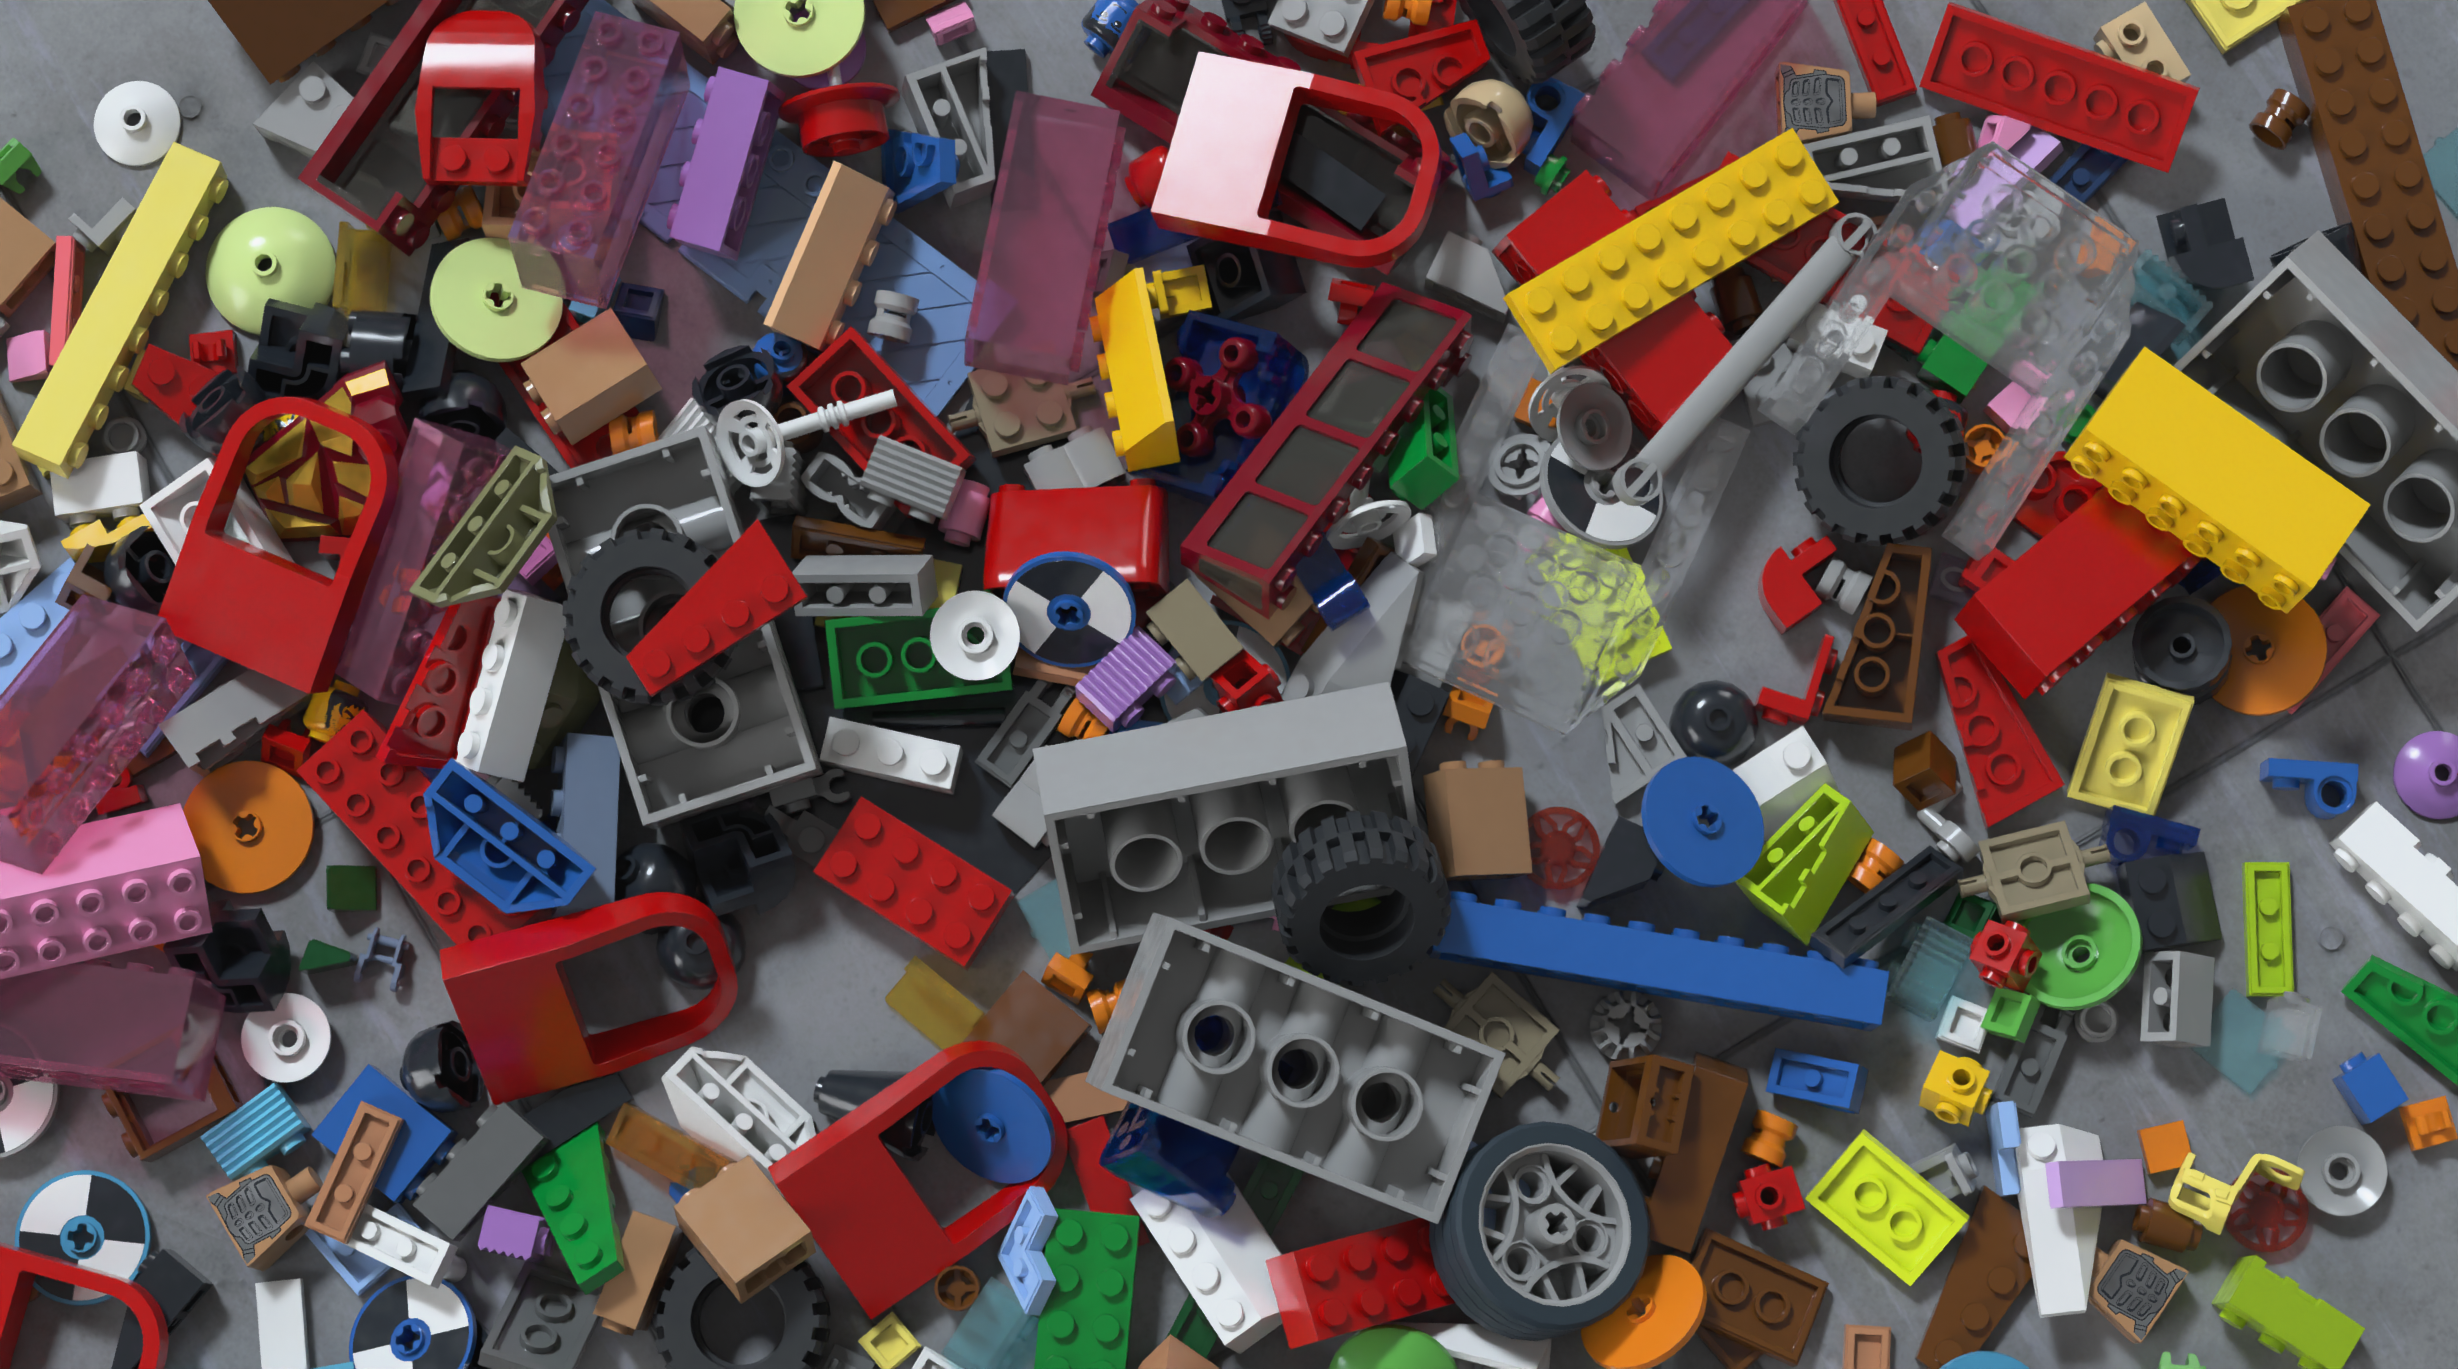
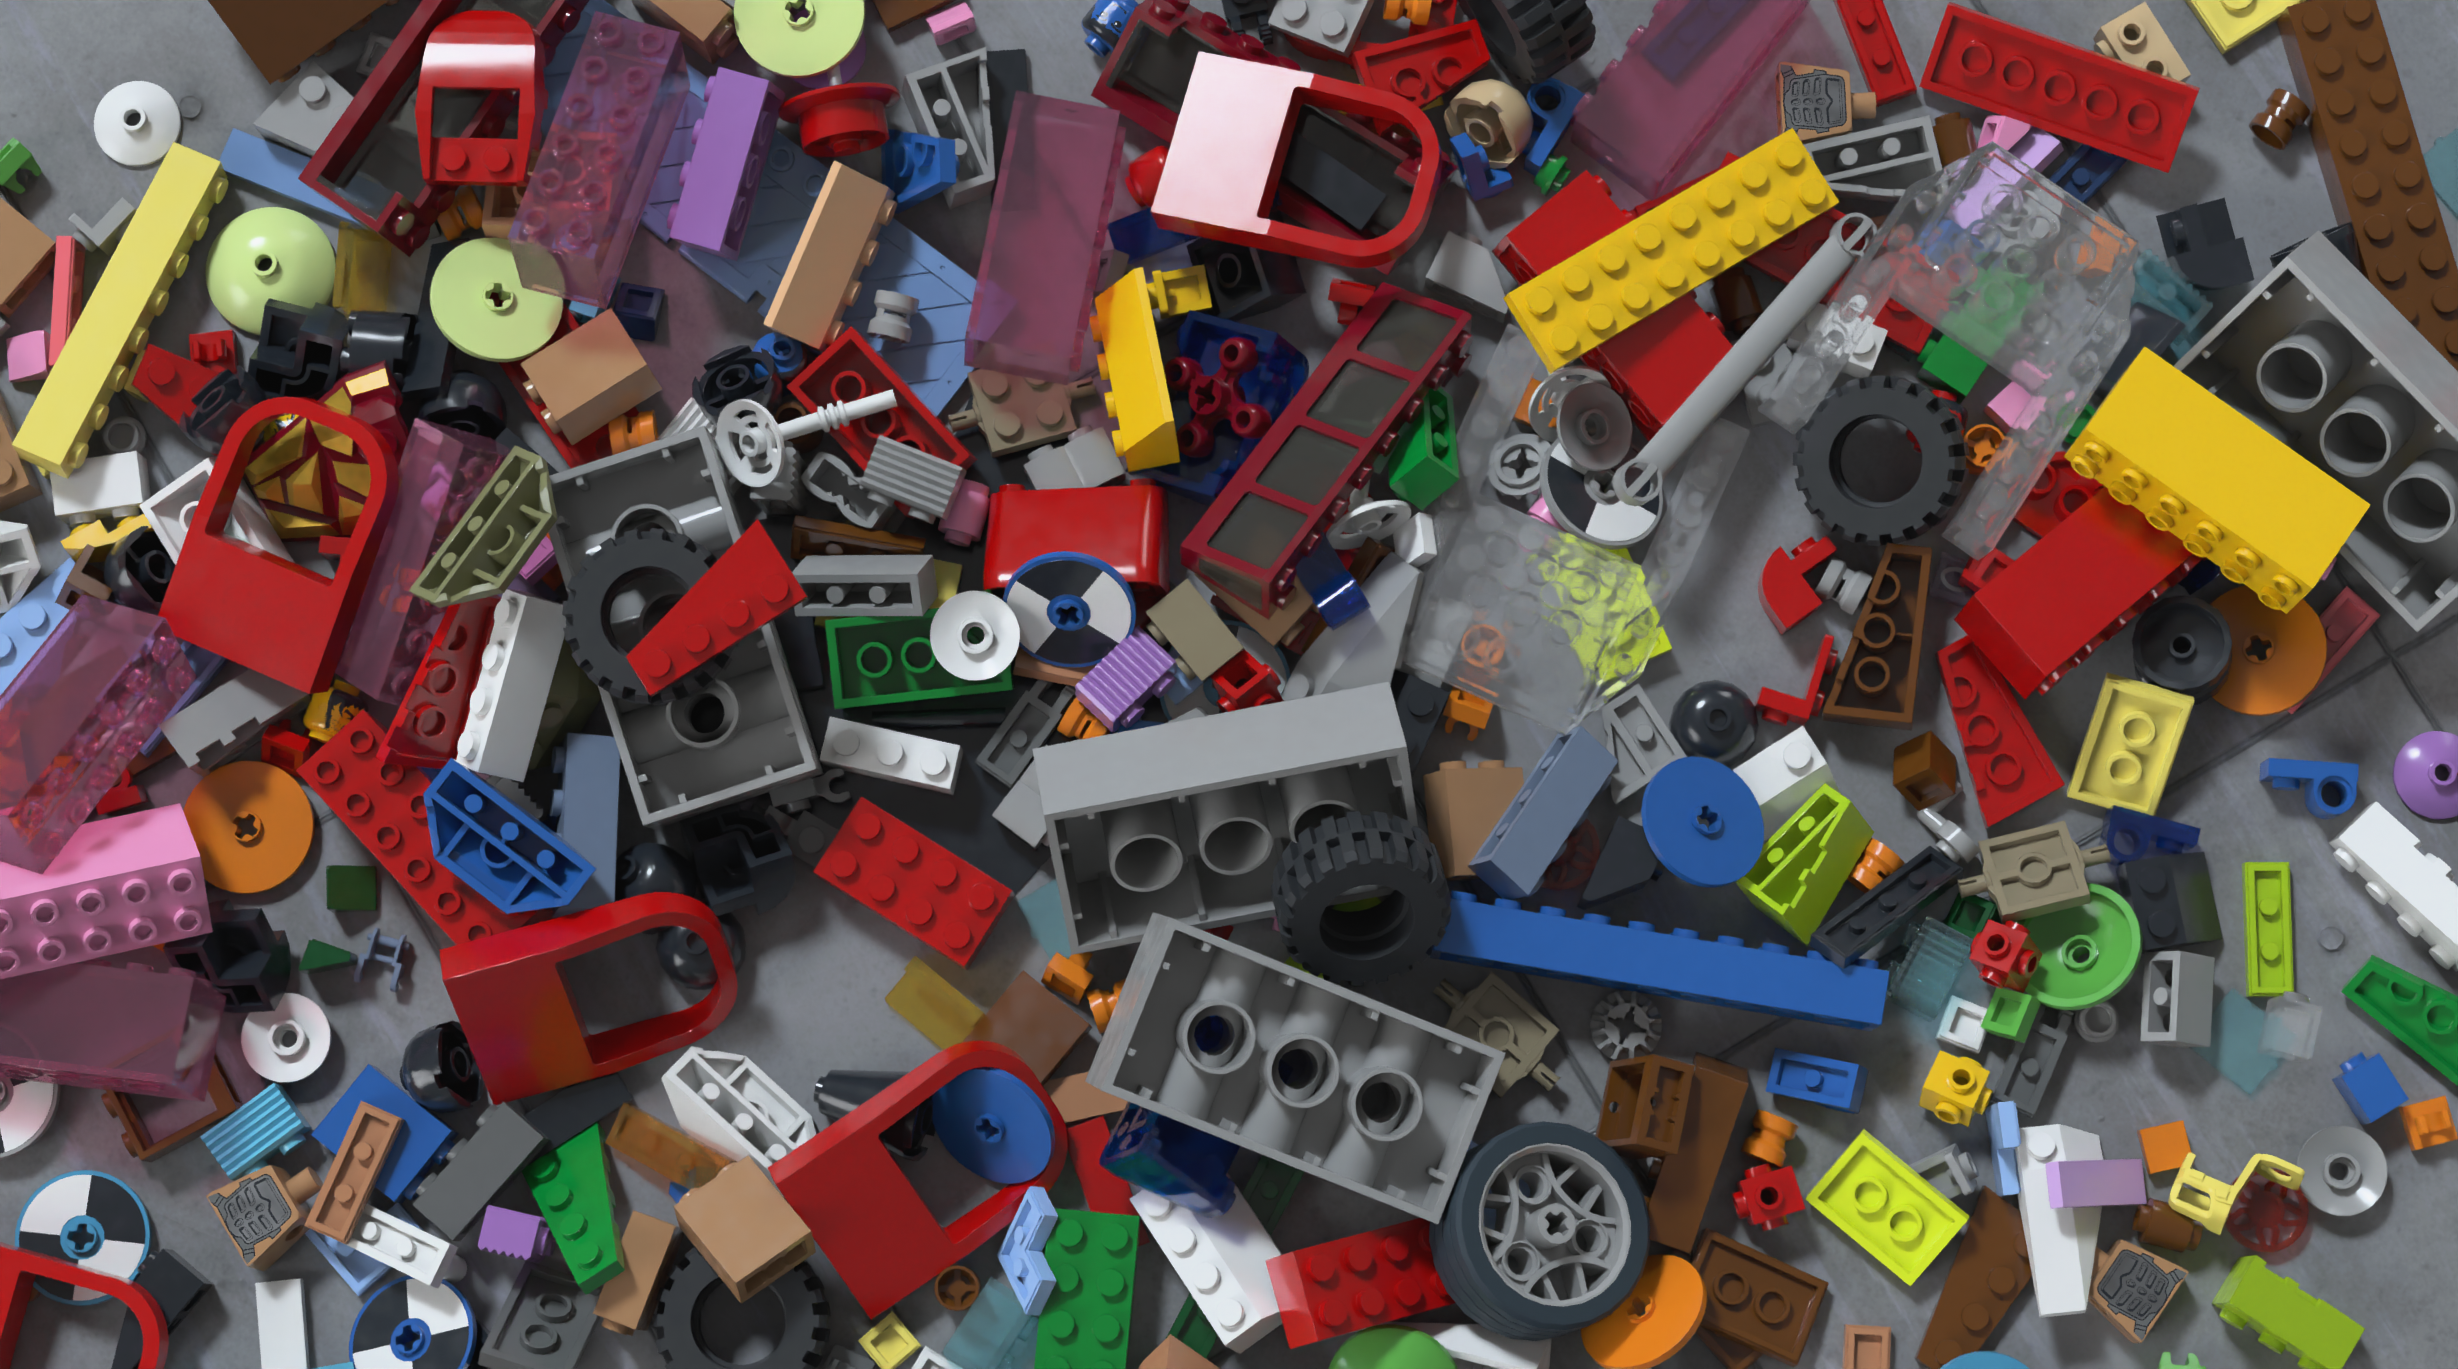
(274, 170): none -> medium blue tile
(1544, 814): none -> sand blue brick

